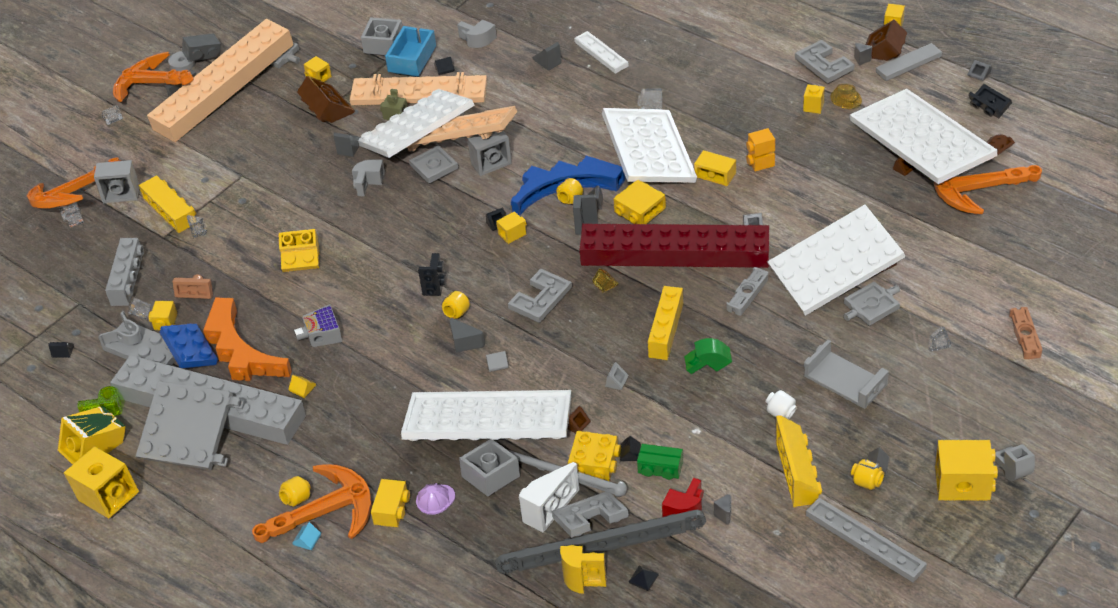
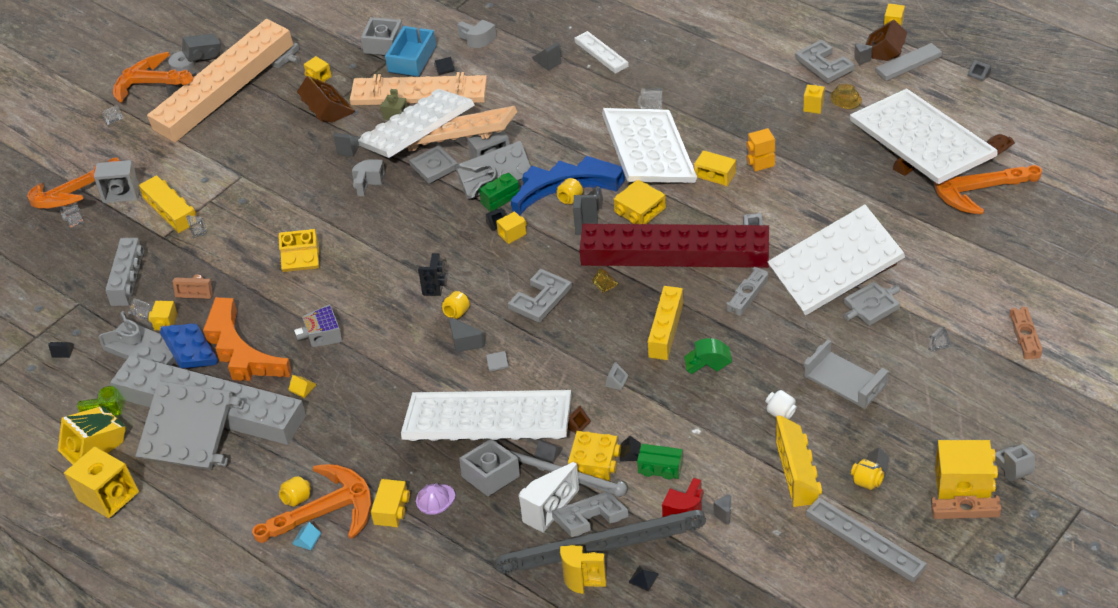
(490, 166): none -> light grey plate
(498, 191): none -> green brick
(547, 451): none -> flat silver slope
(980, 507): none -> nougat piece
(990, 101): black bracket -> none

